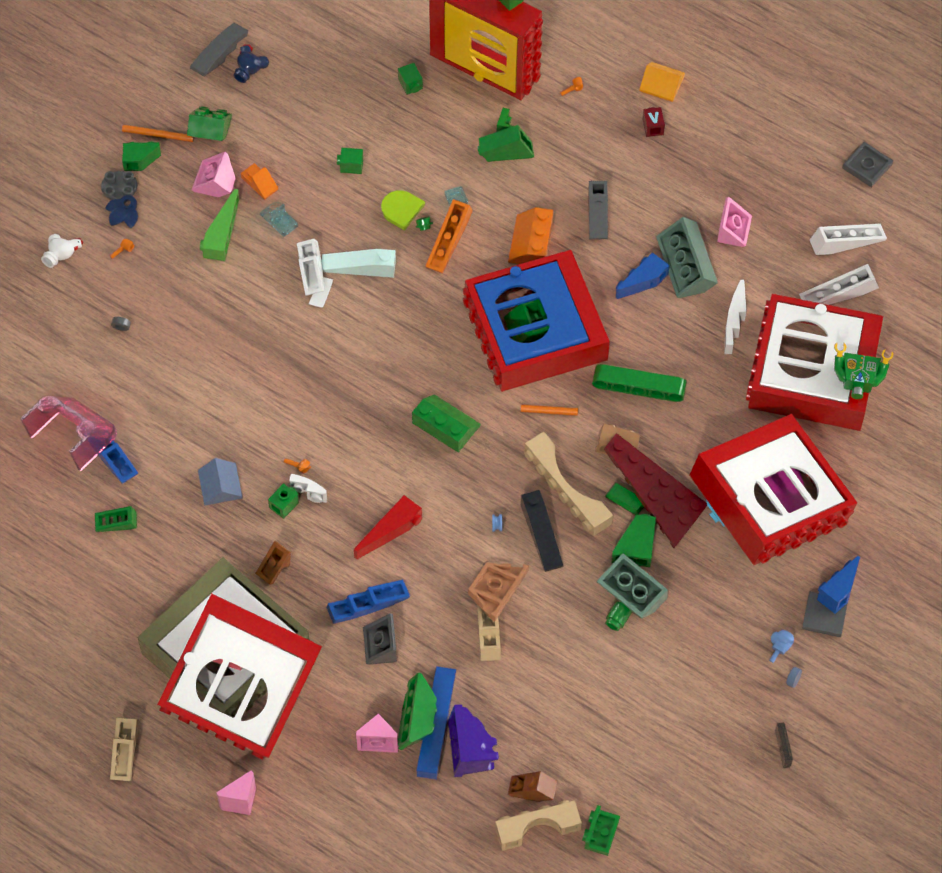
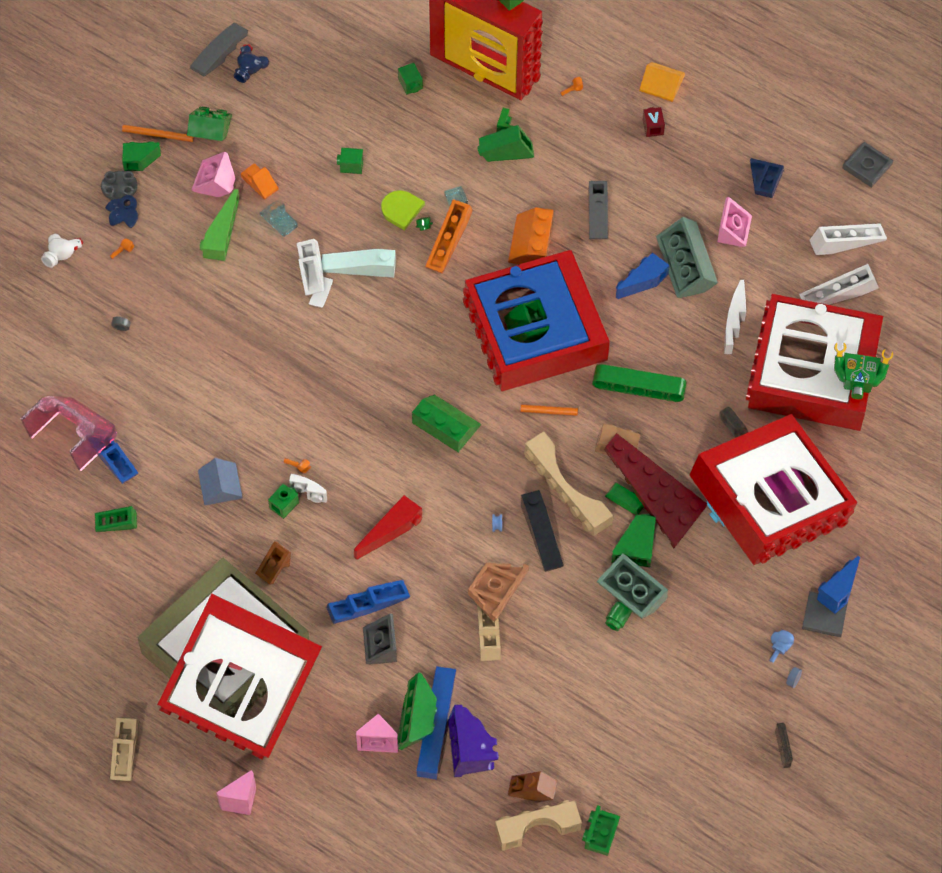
(733, 422): none -> clear smoke beam
(765, 177): none -> dark blue wing

